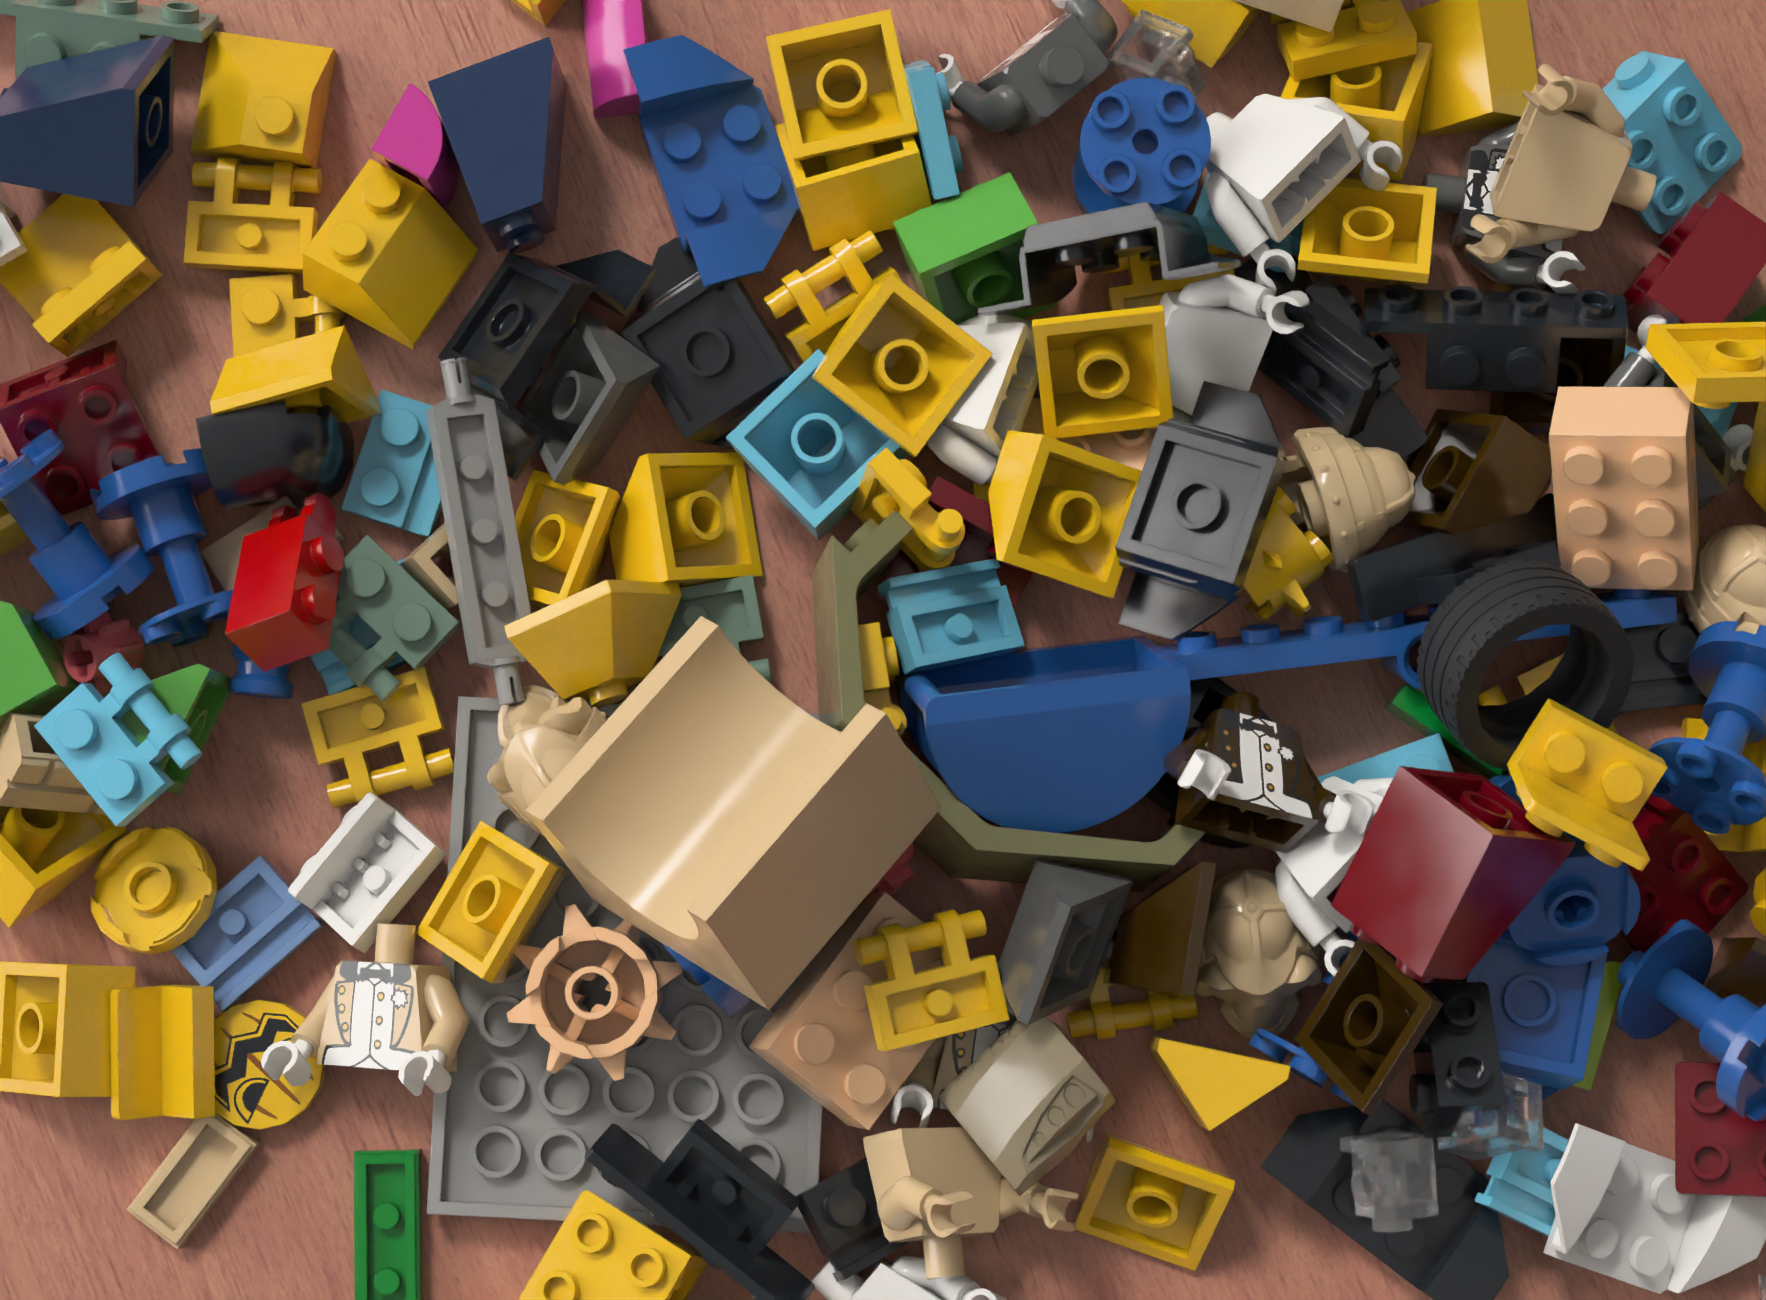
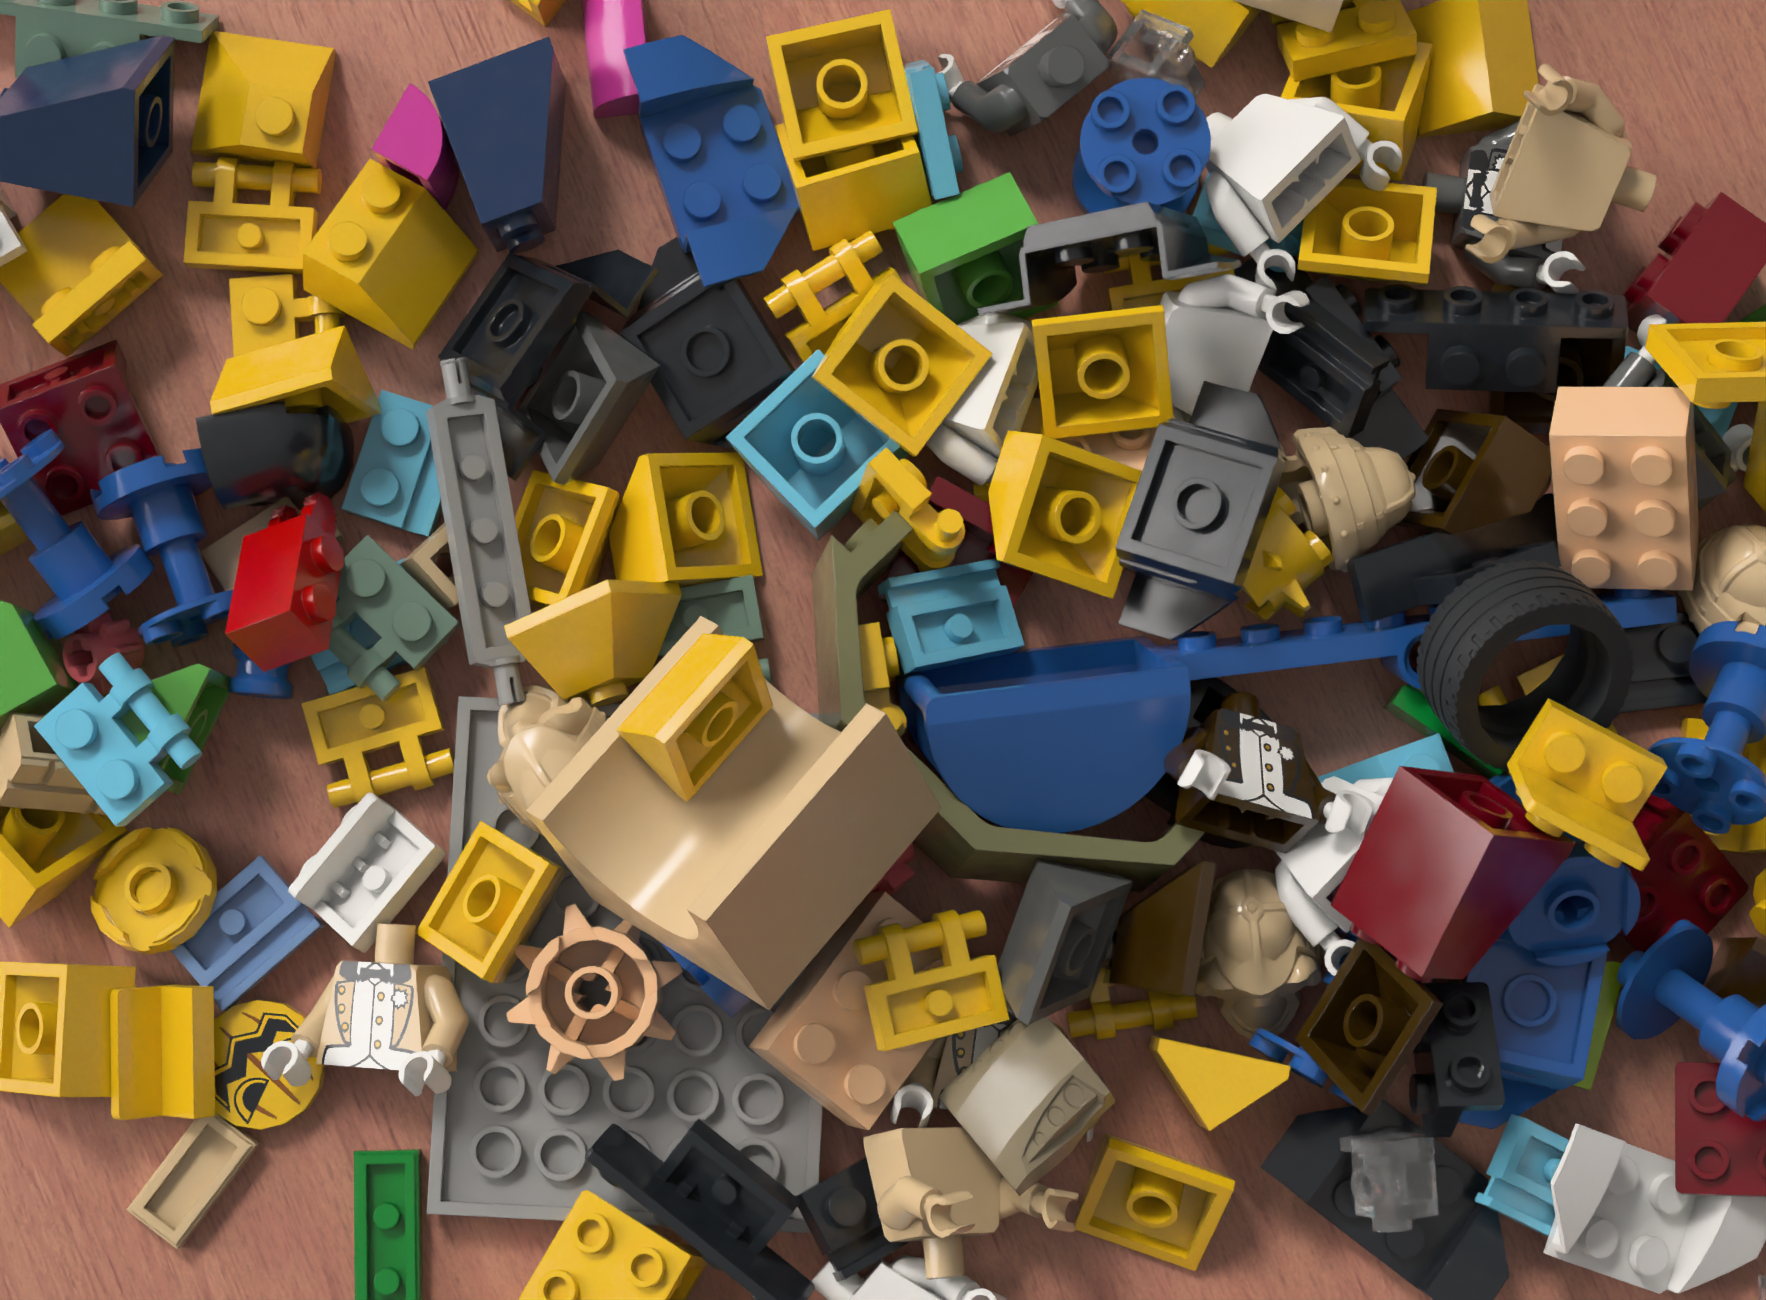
(699, 712): none -> yellow slope
(1500, 1131): clear brick -> none
(1672, 133): medium azure bracket -> none

